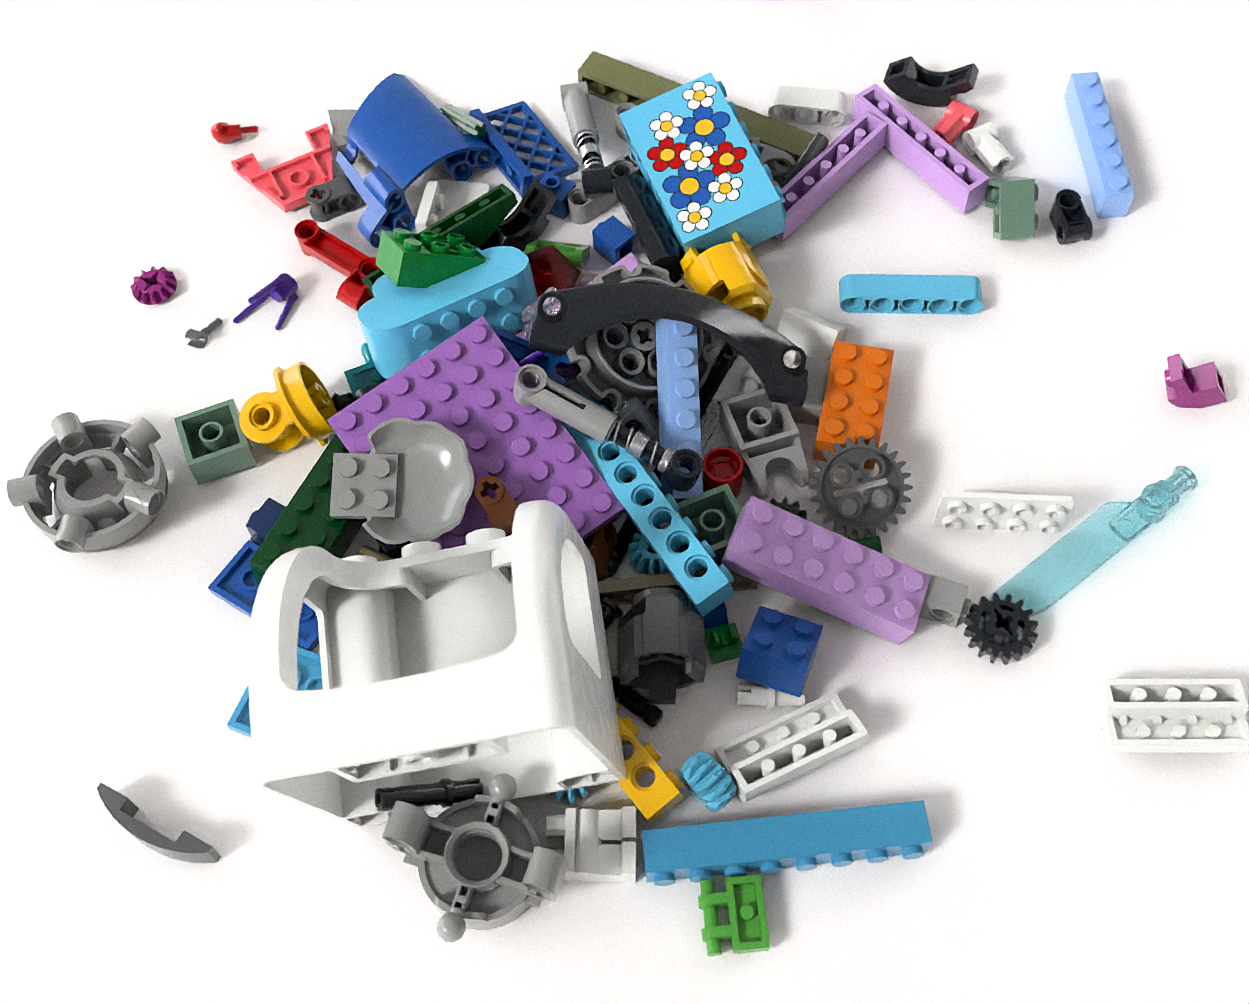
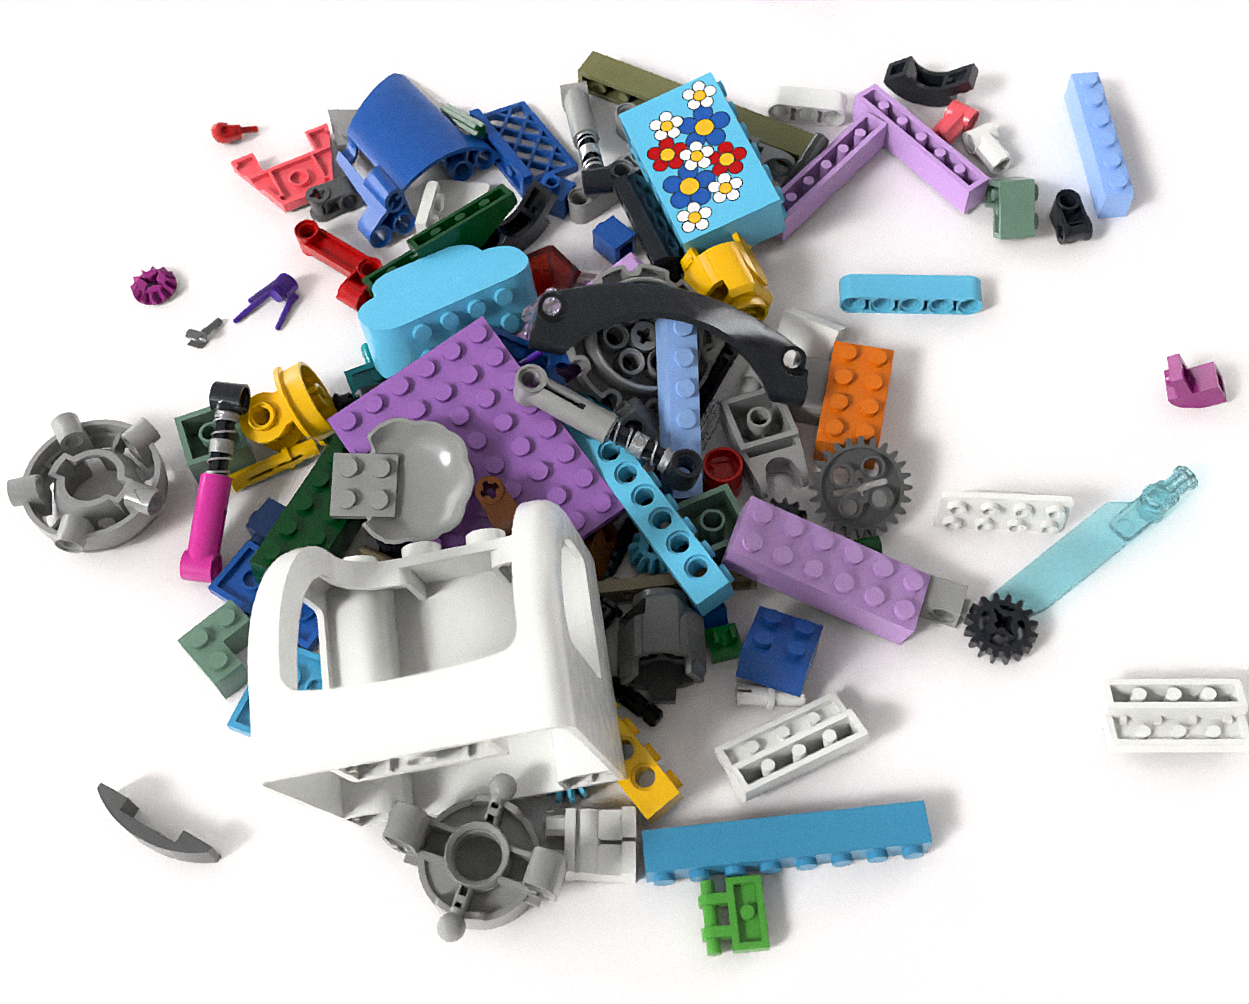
(203, 558): none -> piece
(215, 646): none -> sand green brick
(274, 464): none -> yellow pin
(421, 795): black pin -> none
(424, 257): green slope -> none
(573, 252): bright green plate -> none
(707, 781): medium azure gear -> none

